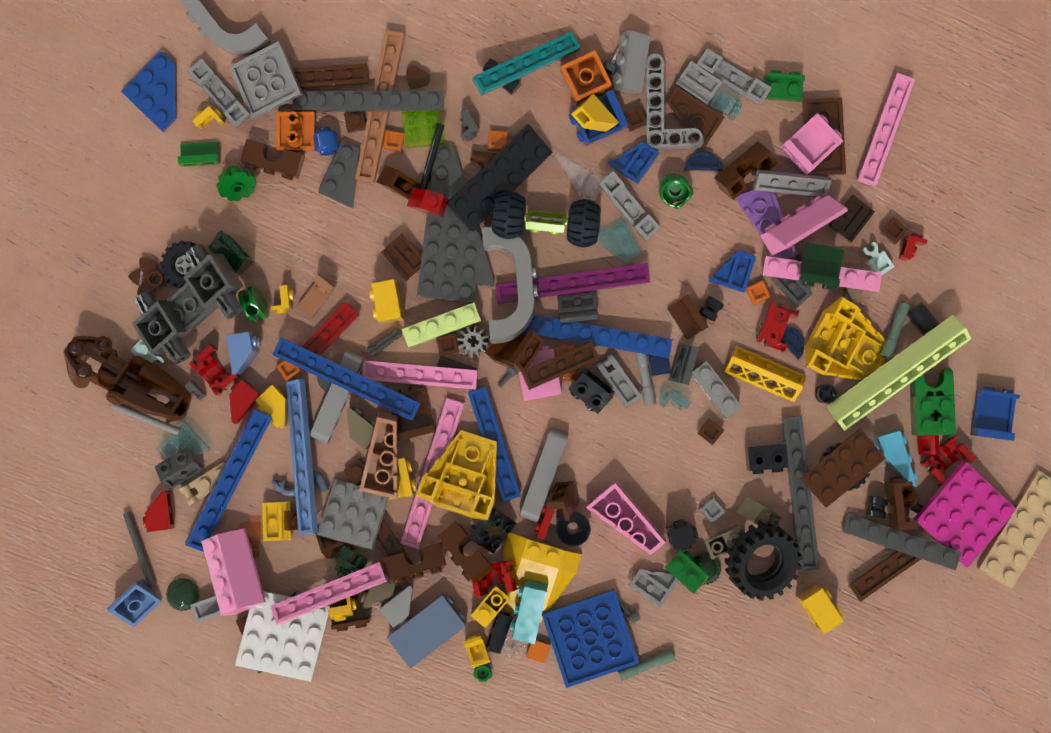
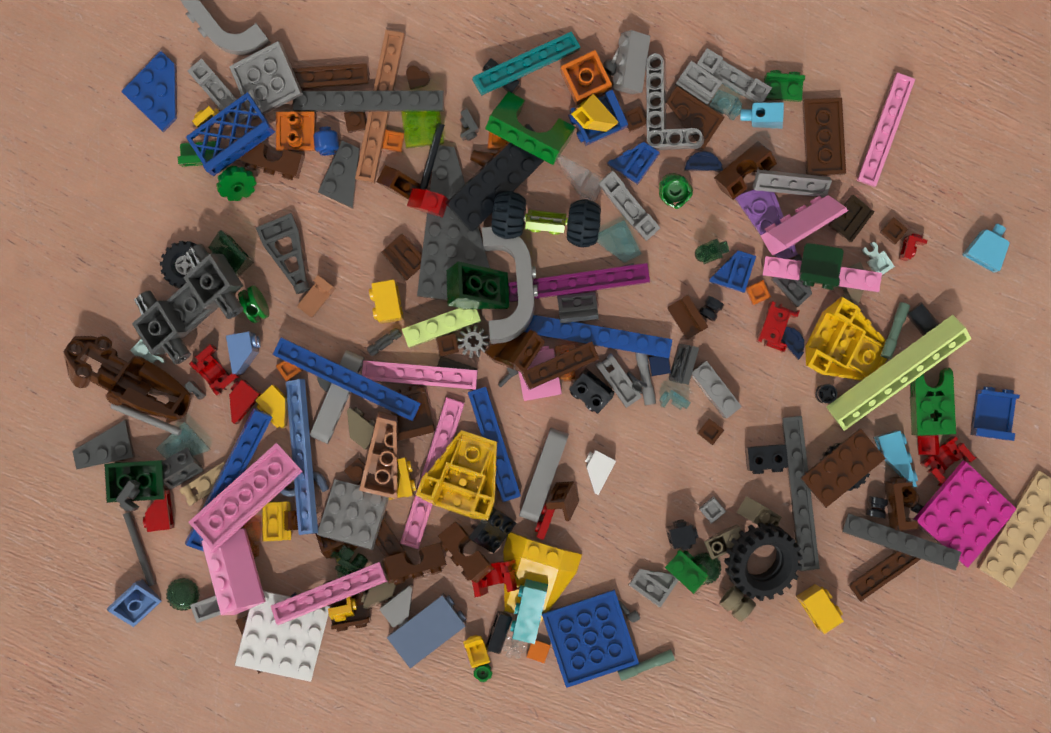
(105, 448): none -> dark grey wing
(129, 492): none -> dark grey bracket
(145, 276): reddish brown plate -> none
(145, 472): none -> dark green slope
(241, 145): none -> blue fence
(245, 497): none -> bright pink plate
(280, 229): none -> dark grey plate
(287, 297): yellow bracket -> none
(331, 329): red plate -> none
(477, 287): none -> dark green slope
(490, 606): yellow slope -> none
(543, 145): none -> green arch
(577, 538): black piece -> none
(598, 469): none -> white slope
(626, 517): bright pink wedge -> none
(637, 384): none -> dark grey hand
(711, 251): none -> clear green hips
(737, 603): none -> dark tan wheel
(767, 371): yellow fence -> none
(772, 116): none -> medium azure torso
(812, 143): bright pink panel -> none
(988, 248): none -> medium azure torso

